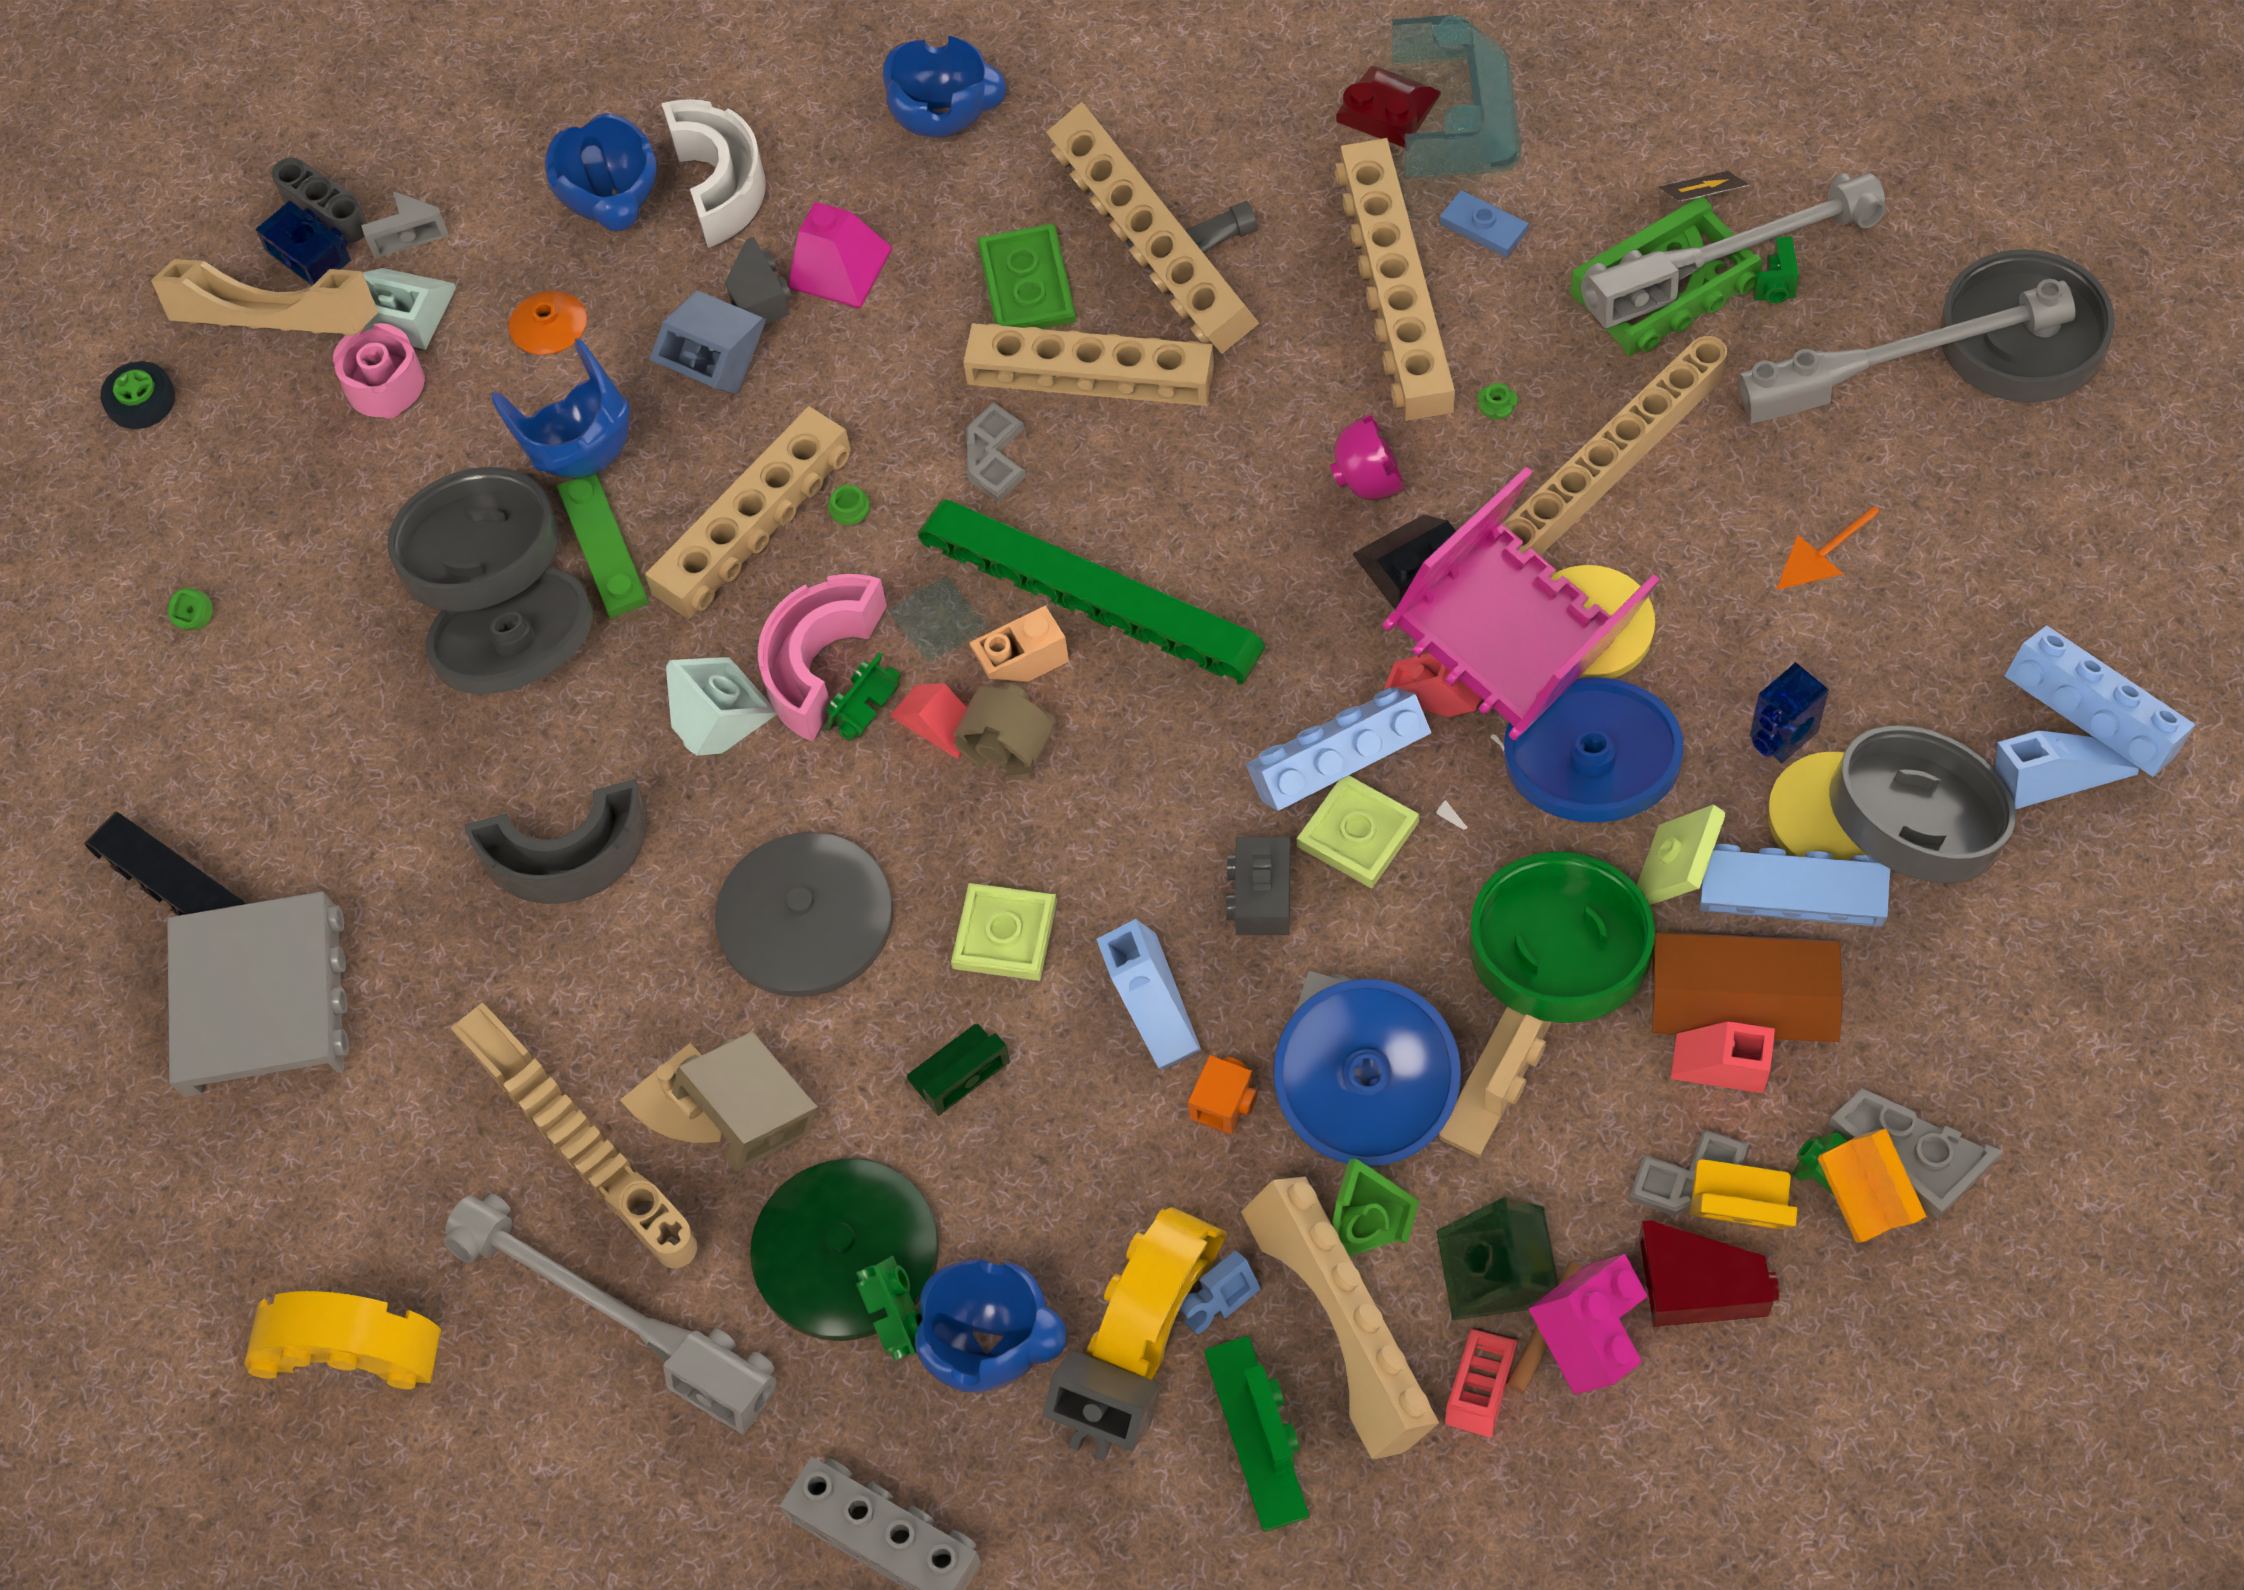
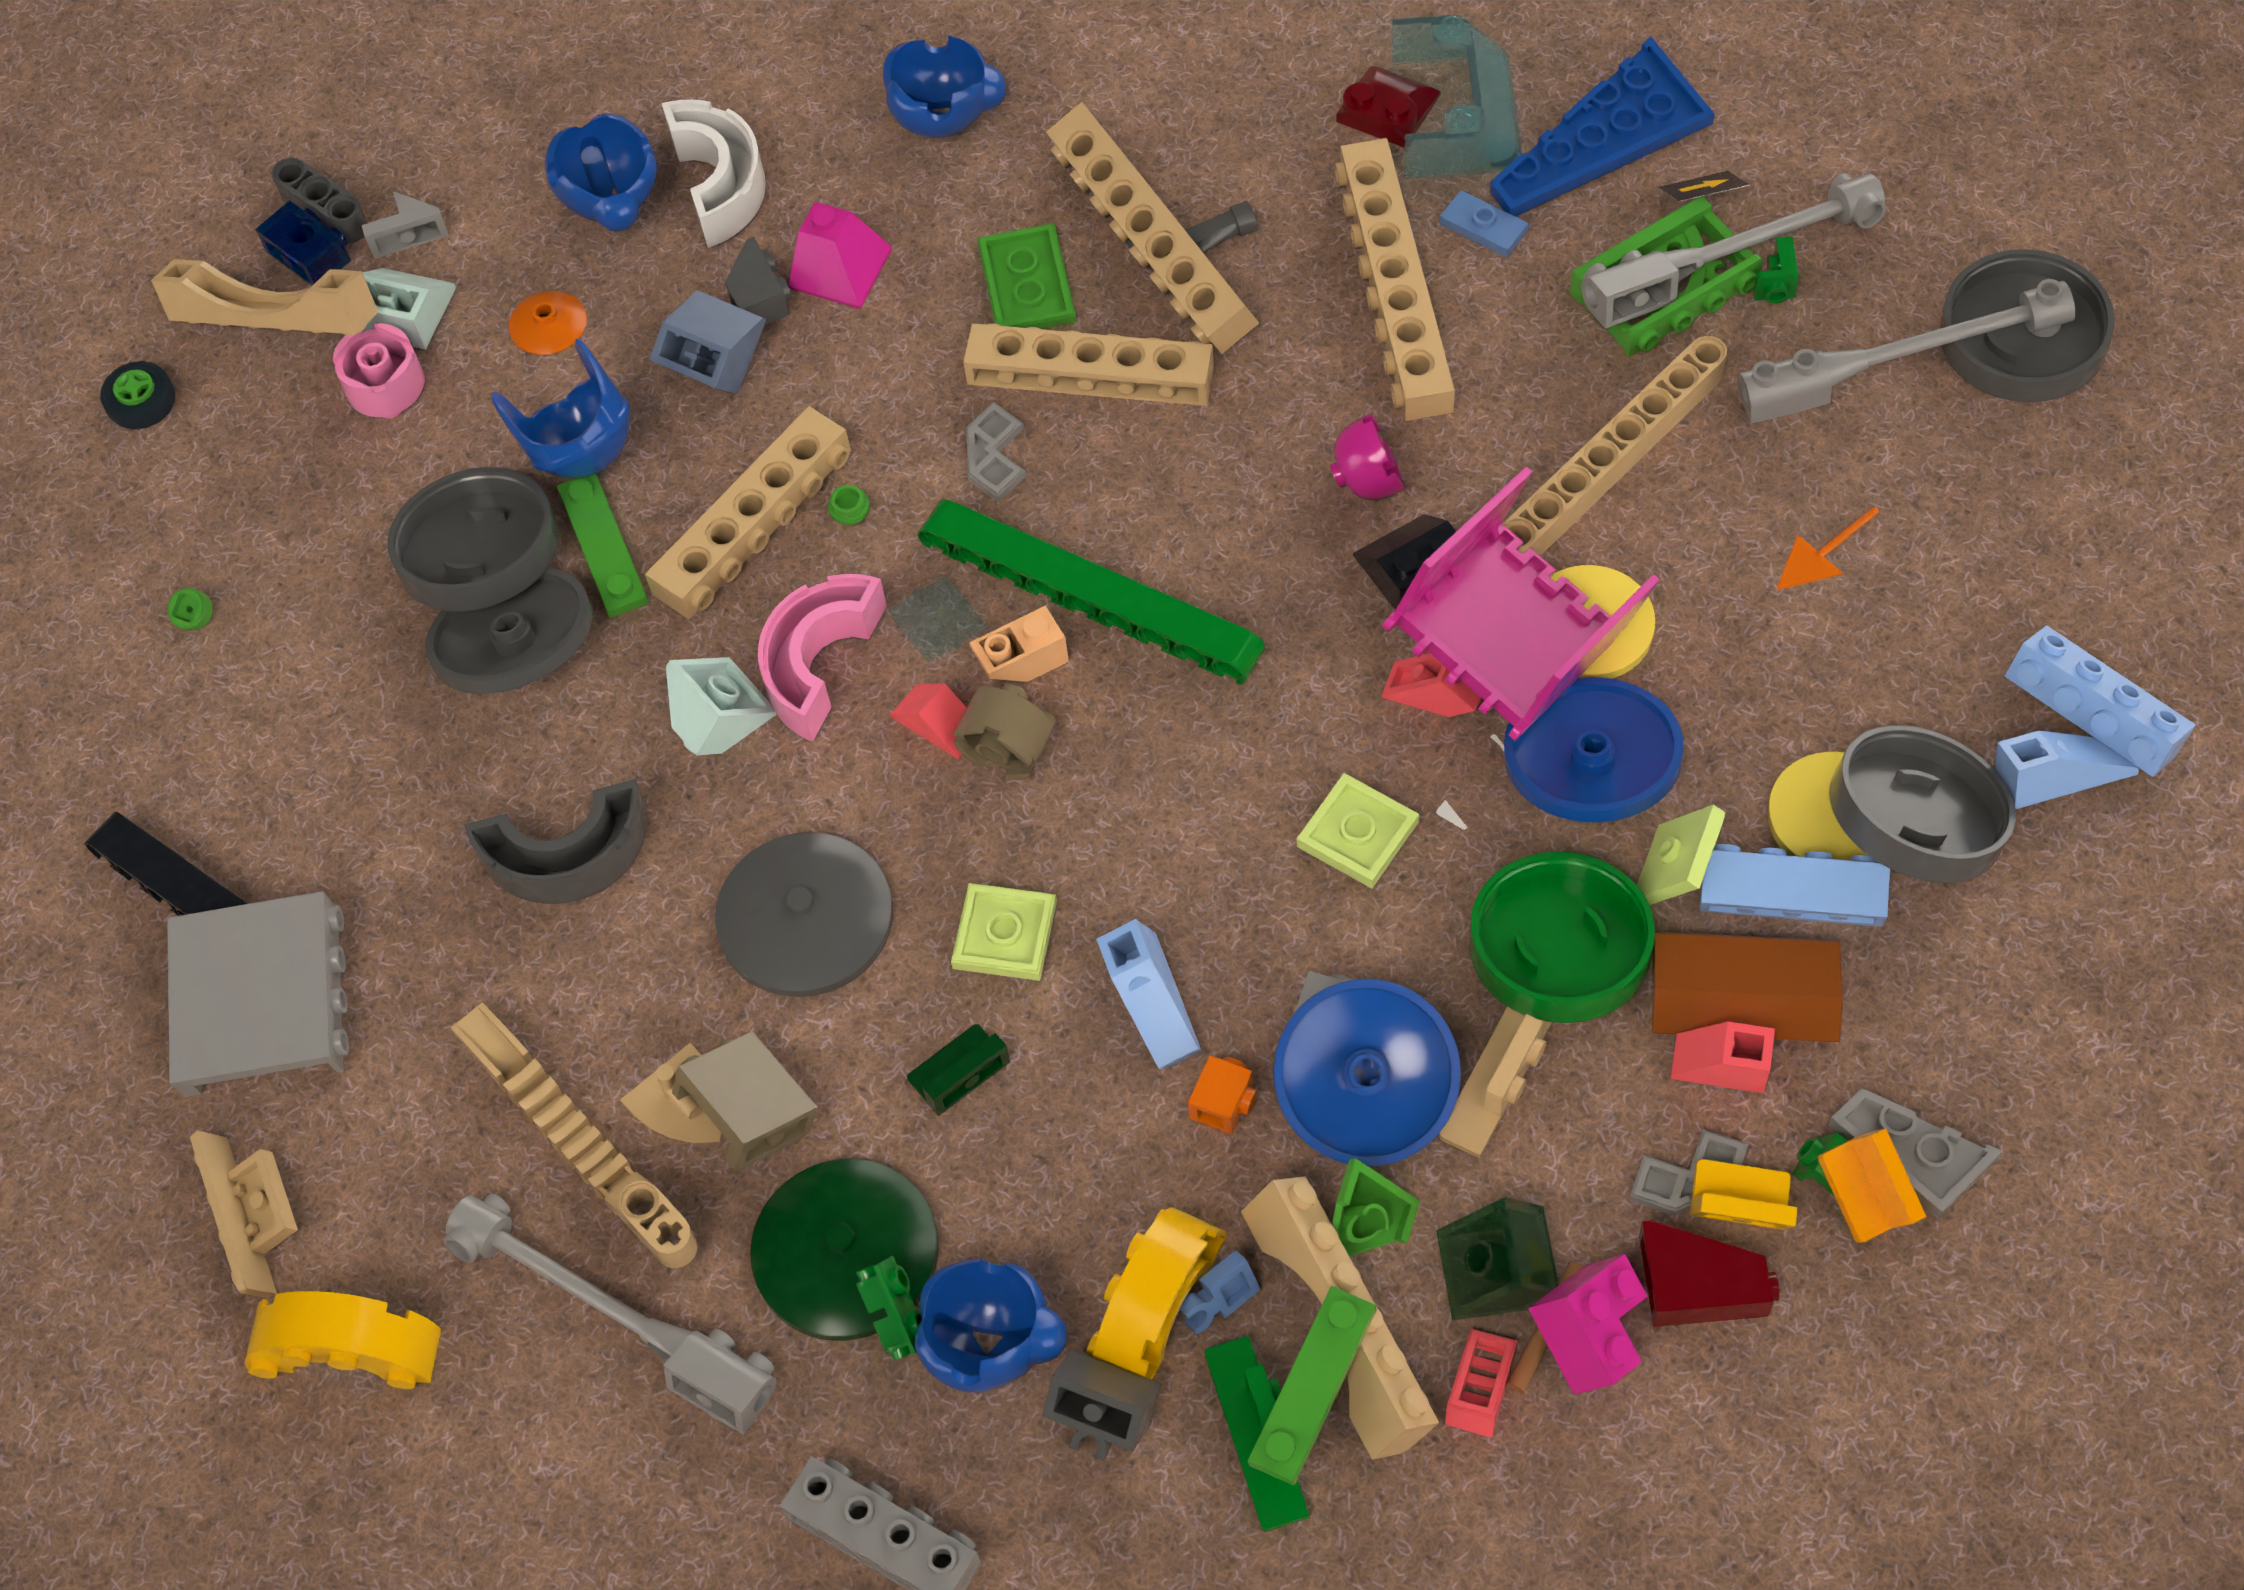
(247, 1207): none -> tan bracket
(871, 684): green hinge -> none
(1261, 886): dark grey brick -> none
(1312, 1385): none -> bright green plate
(1338, 747): light blue brick -> none
(1497, 409): bright green plate -> none
(1611, 126): none -> blue wing
(1788, 713): clear blue brick -> none

